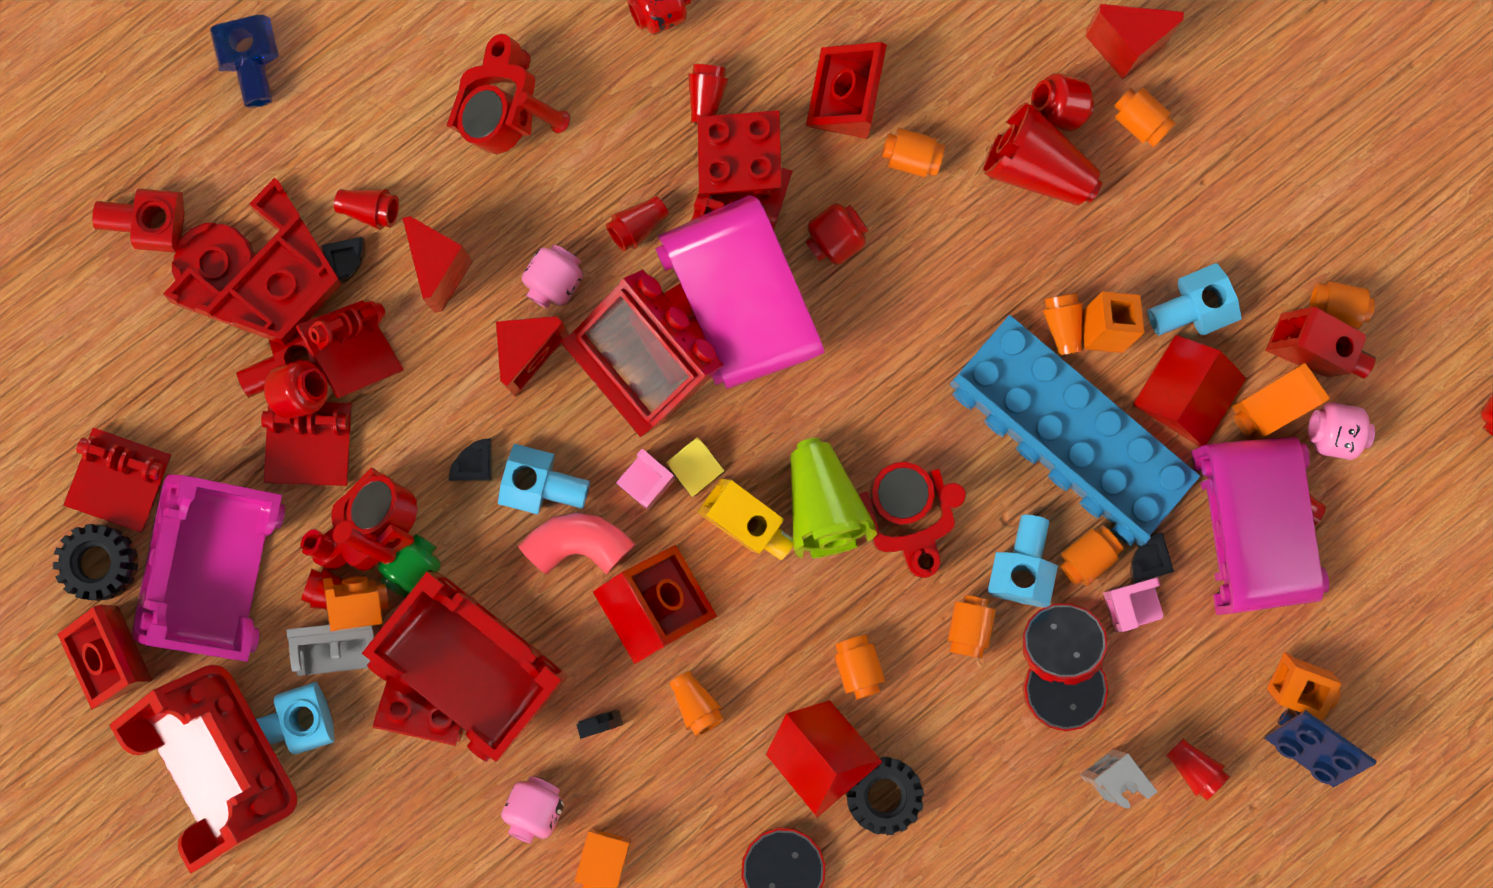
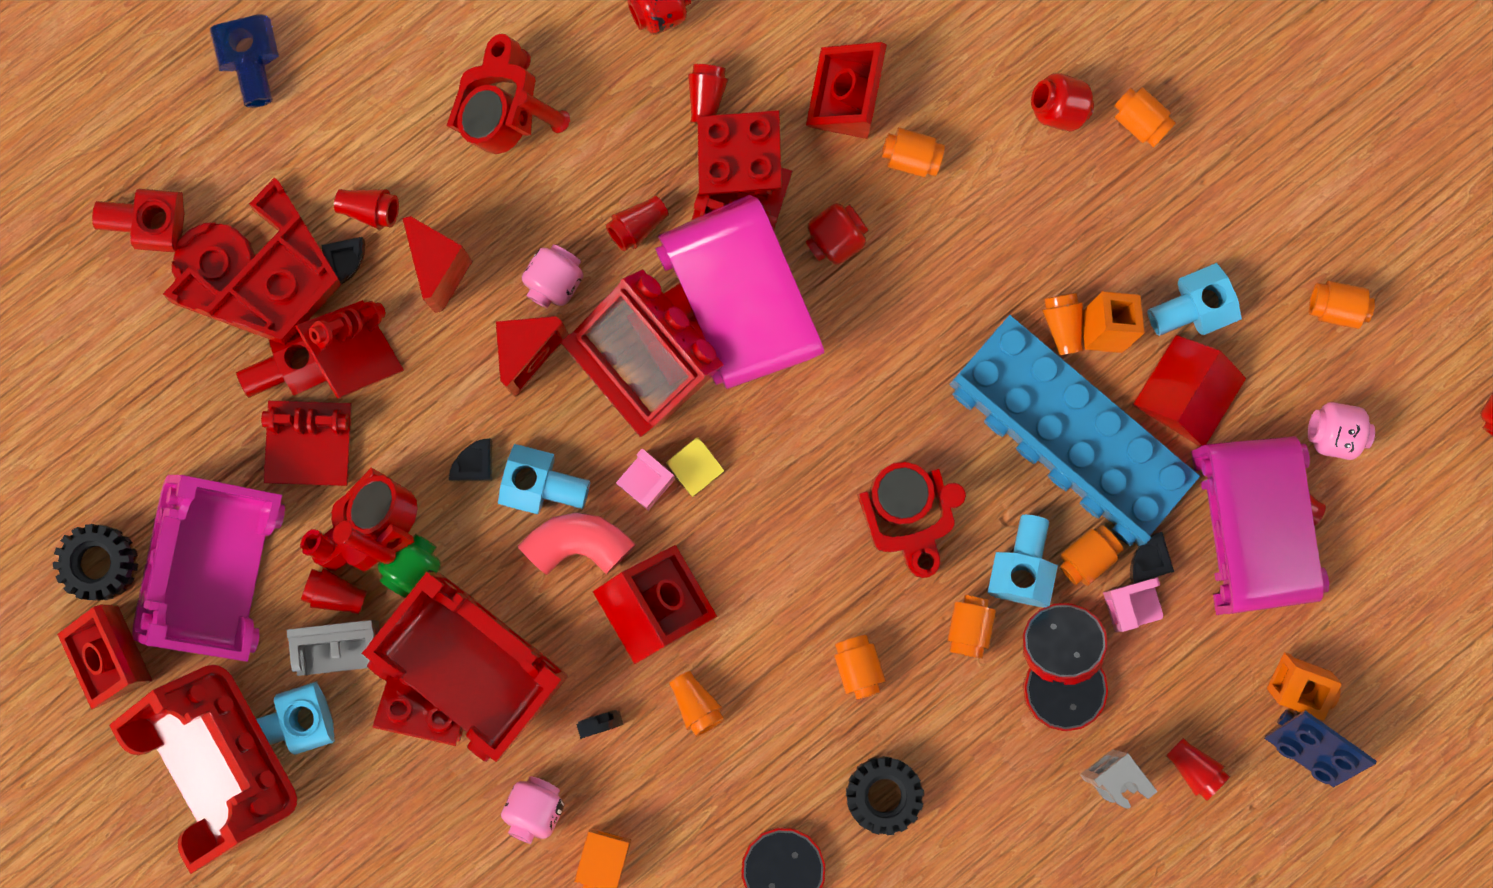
(116, 479): red hinge -> none
(296, 389): red head -> none
(355, 602): orange brick -> none
(731, 509): yellow torso -> none
(820, 755): red slope -> none
(825, 503): lime cone -> none
(1041, 159): red cone -> none
(1130, 34): red slope -> none
(1279, 402): orange slope -> none
(1320, 342): red torso -> none

